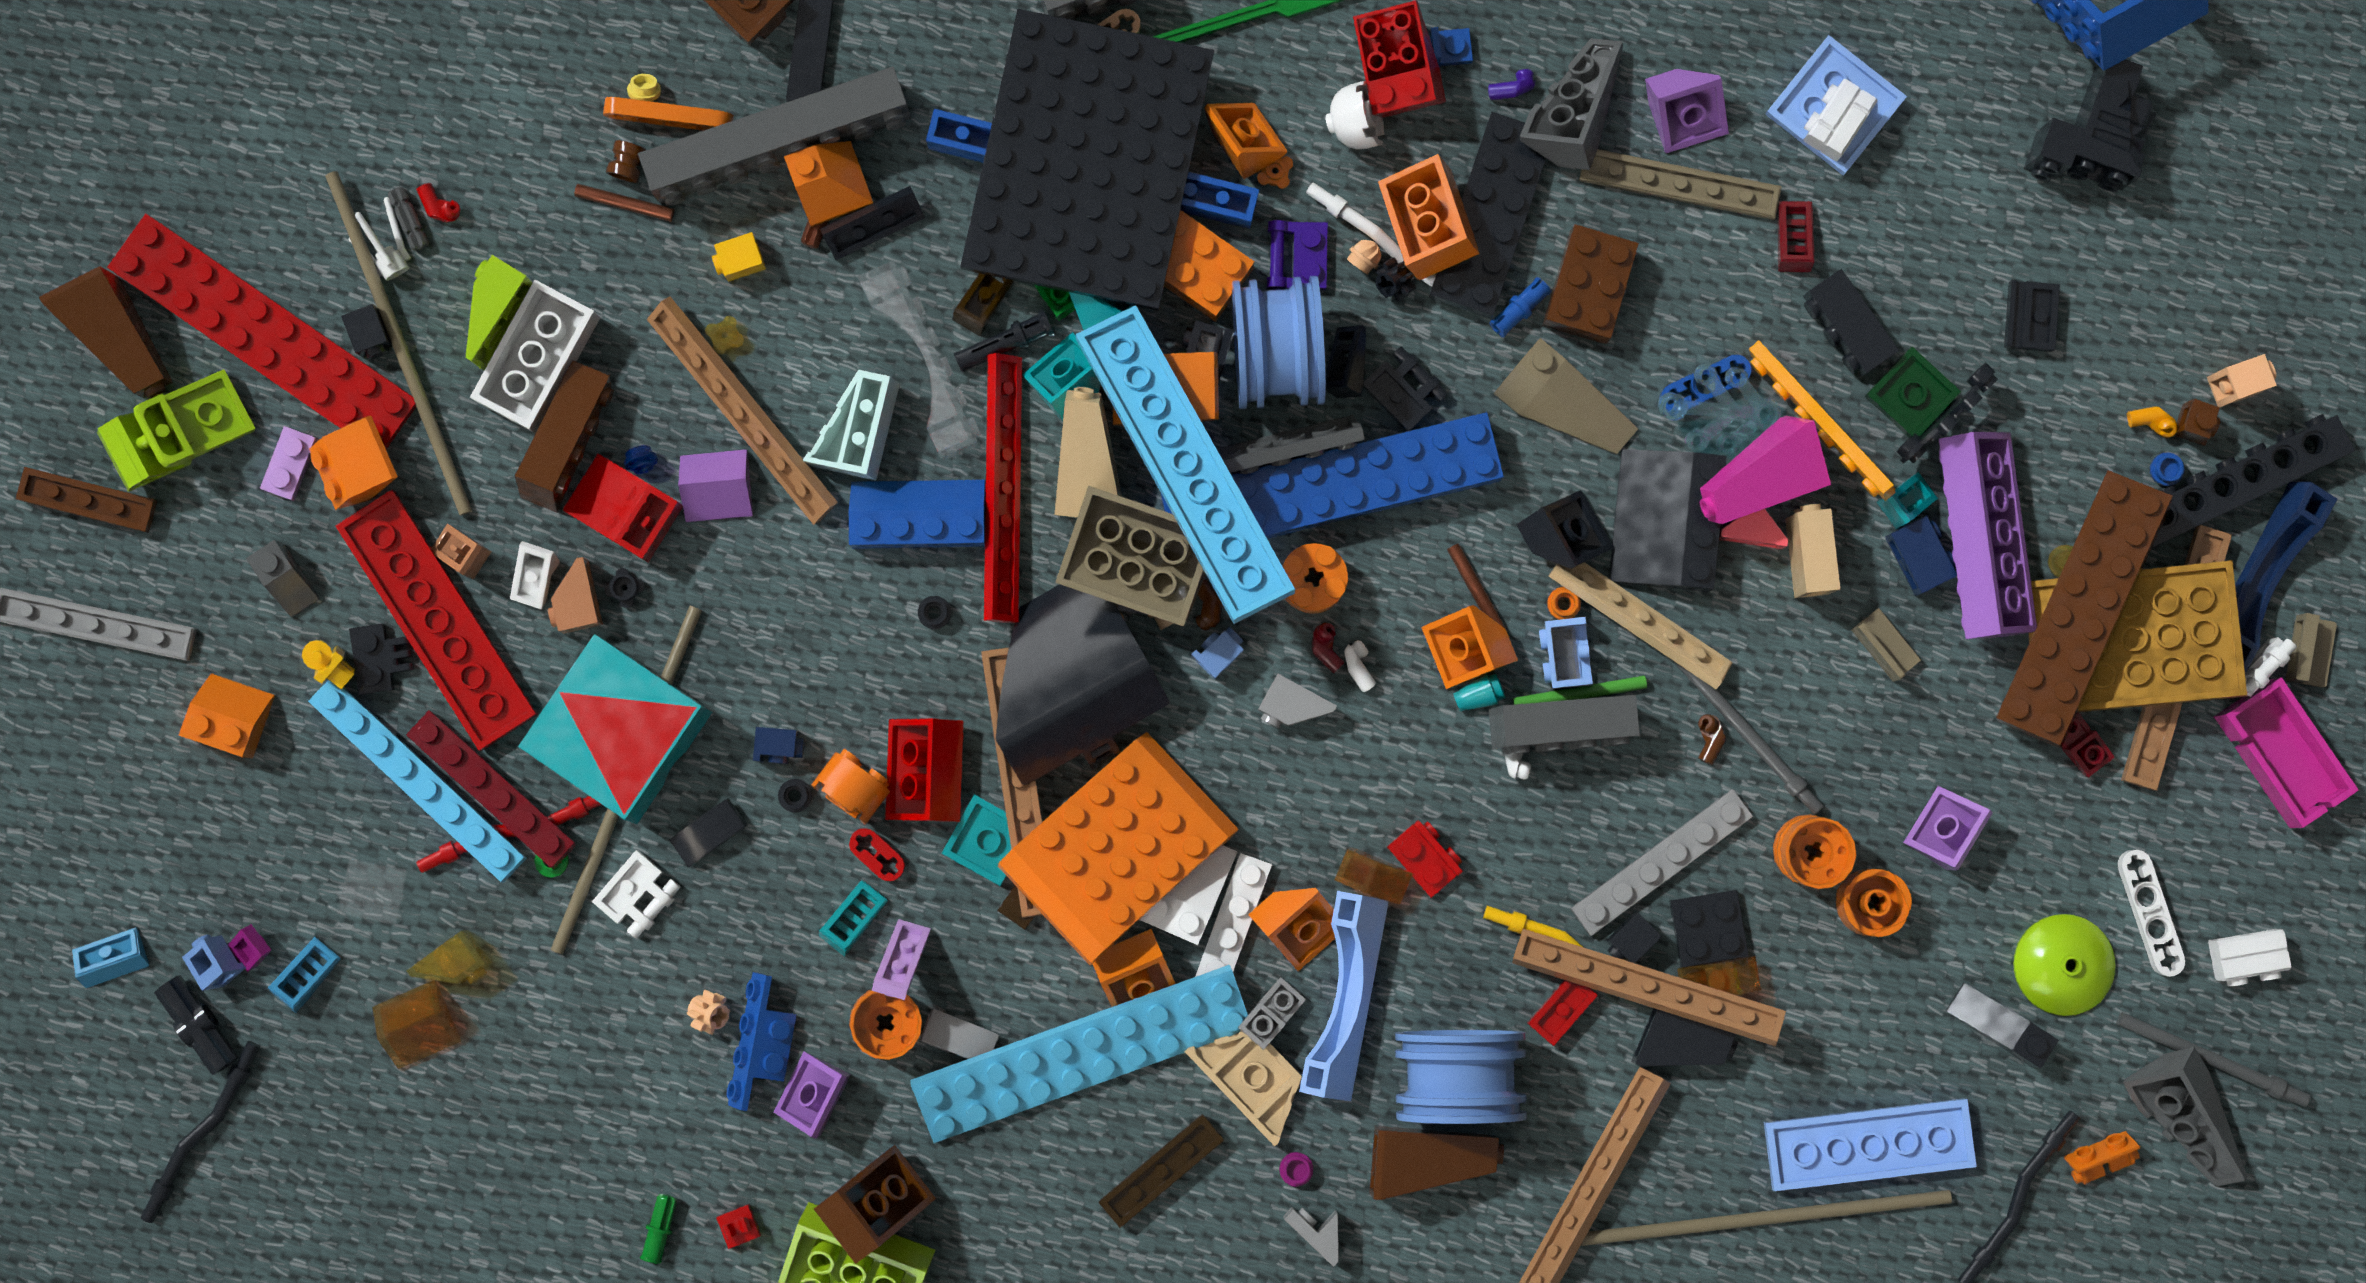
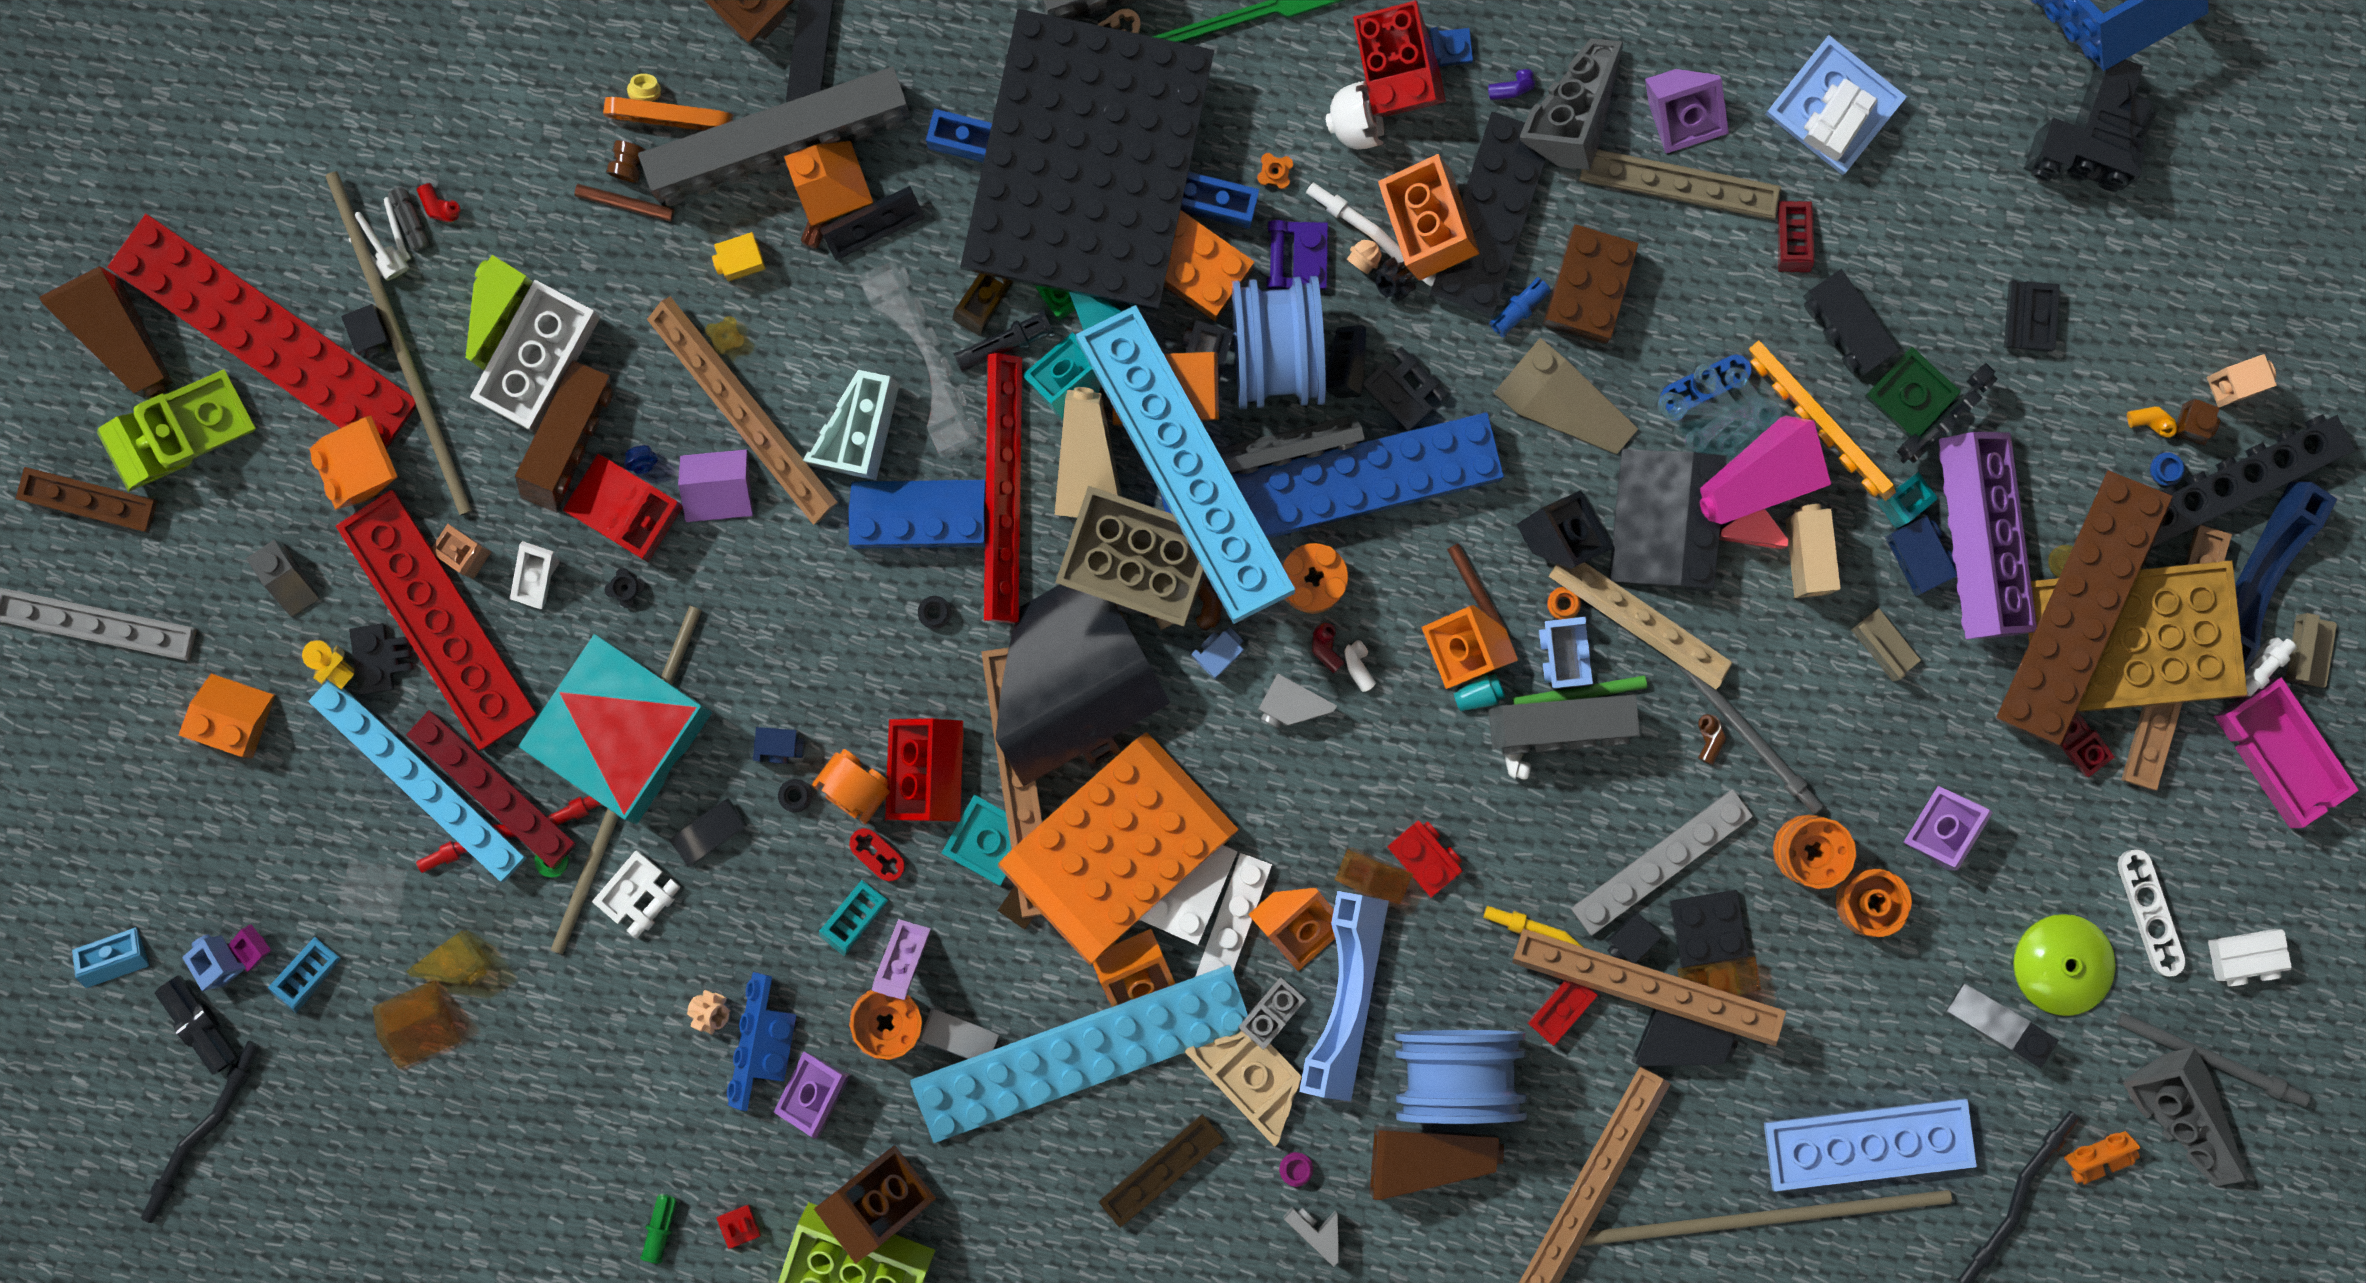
(288, 463): lavender plate -> none
(575, 600): nougat slope -> none
(1244, 136): orange slope -> none

